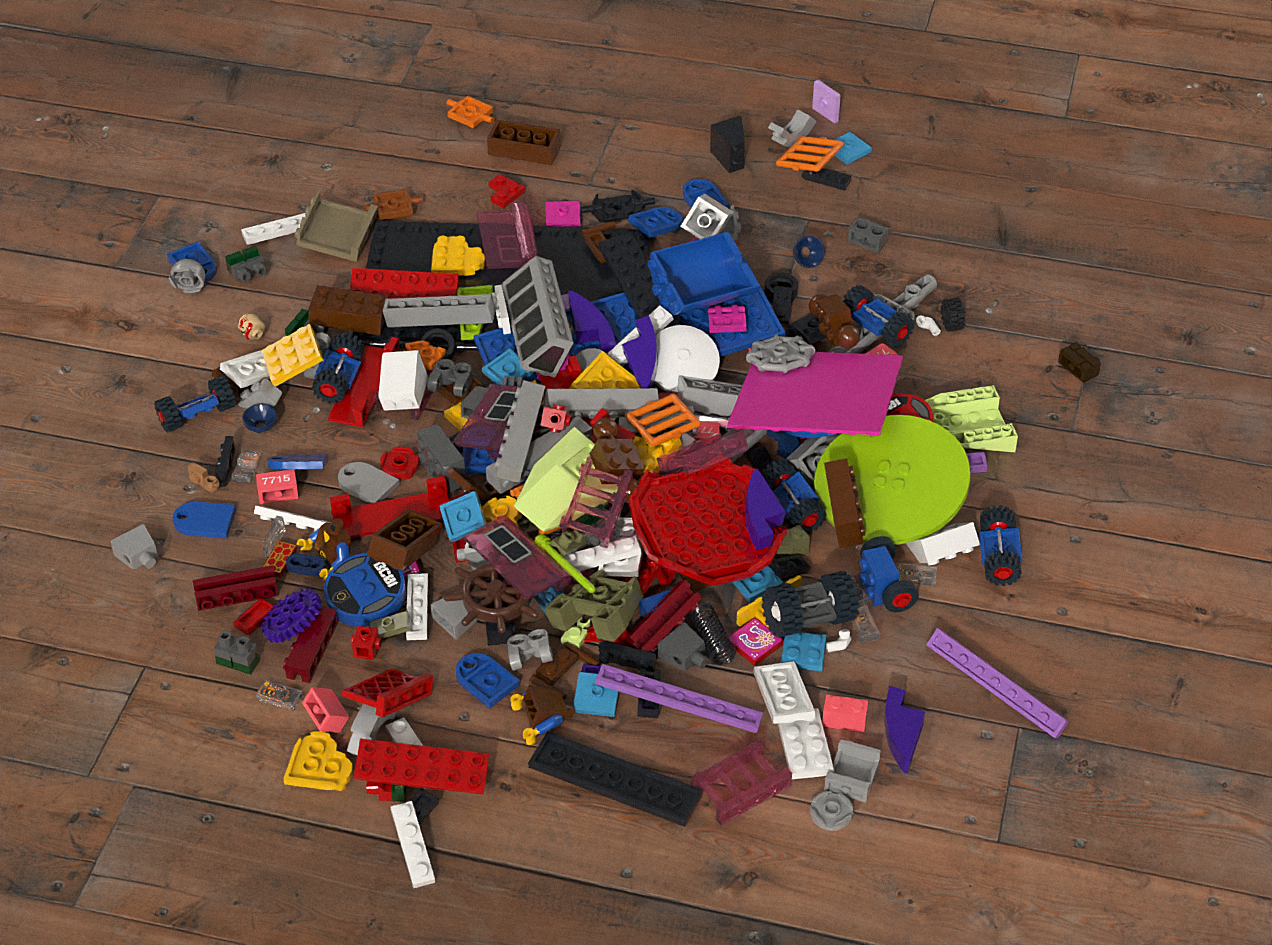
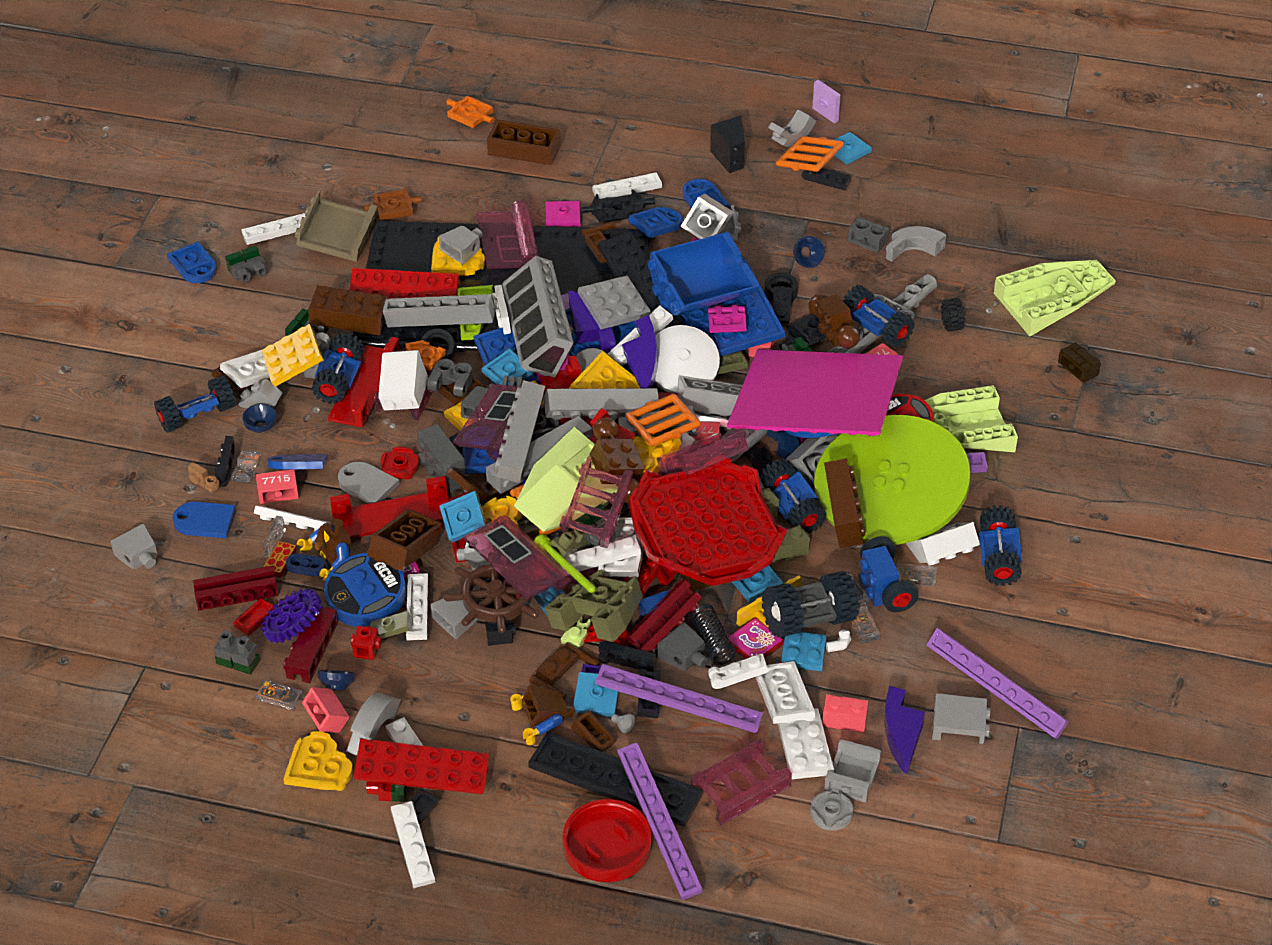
(187, 275): light grey cylinder -> none
(251, 326): tan head -> none
(336, 679): none -> dark blue piece
(390, 691): red fence -> none
(460, 243): none -> light grey torso
(485, 680): blue tile -> none
(506, 190): red plate -> none
(523, 647): light grey piece -> none
(549, 418): brick -> none
(593, 722): none -> reddish brown slope
(607, 840): none -> red piece
(613, 302): none -> light grey plate
(624, 186): none -> white plate
(624, 722): none -> light grey rock
(659, 821): none -> medium lavender plate
(732, 363): none -> olive plate
(737, 671): none -> white plate
(761, 511): dark purple slope -> none
(780, 354): light grey plate -> none
(789, 566): black plate -> none
(917, 238): none -> light grey arch
(928, 323): white arm -> none
(960, 716): none -> light grey panel
(1050, 291): none -> yellowish green wedge

